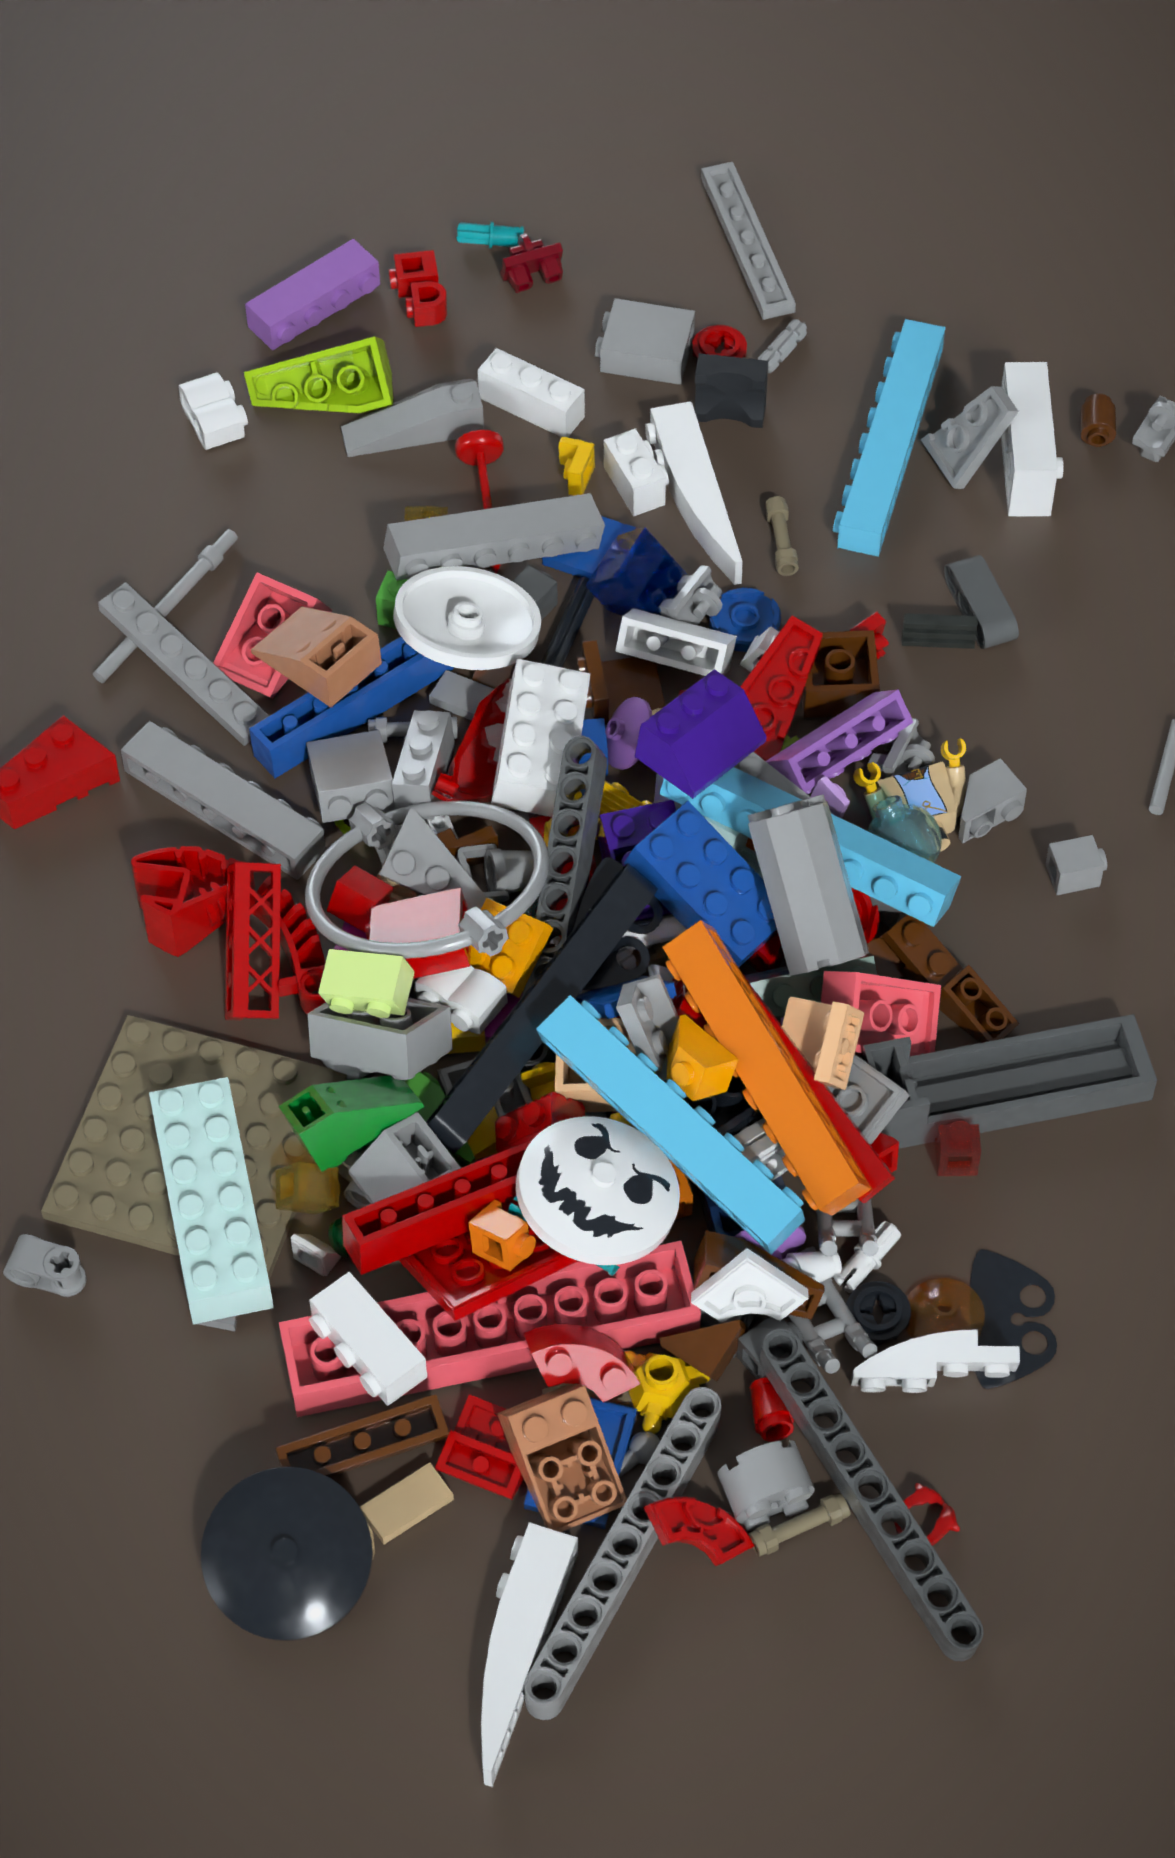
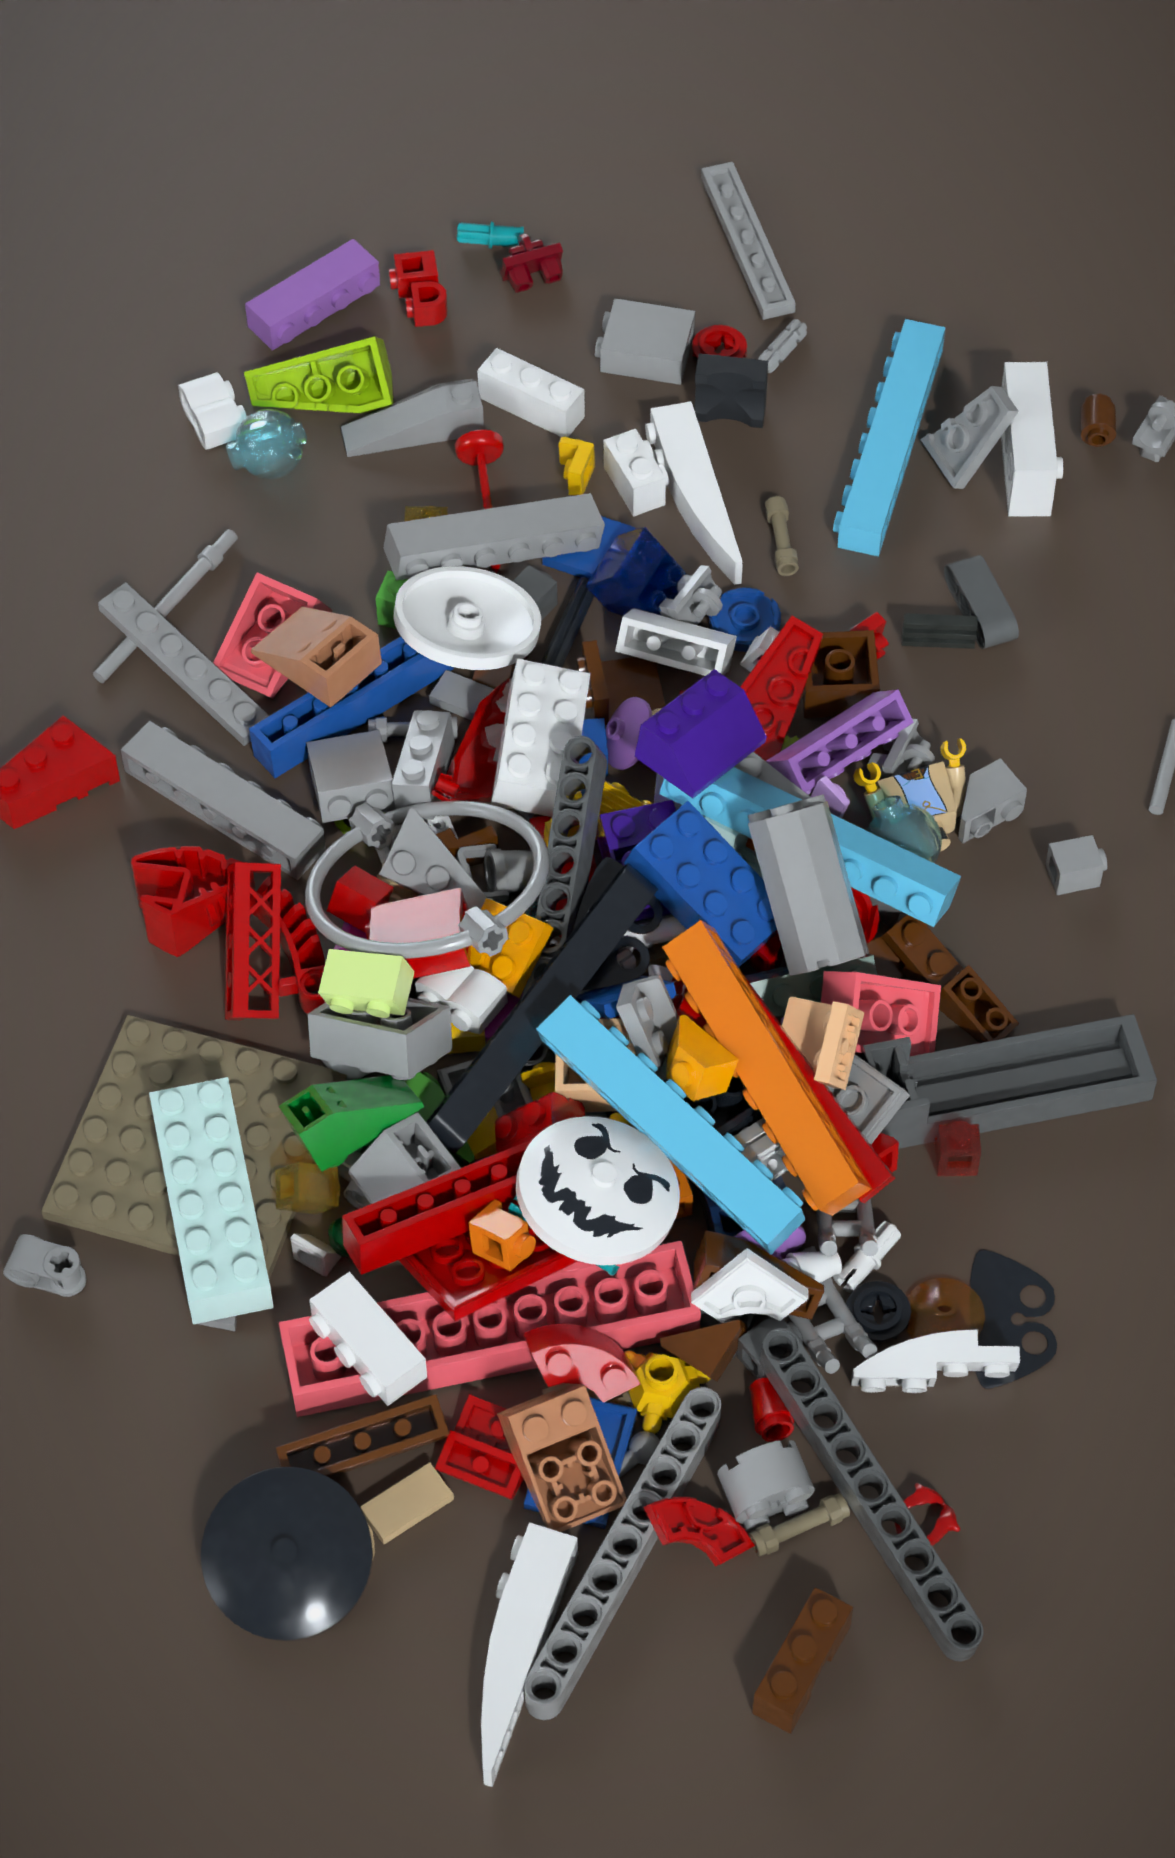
(267, 444): none -> clear light blue brick
(795, 1668): none -> reddish brown arch

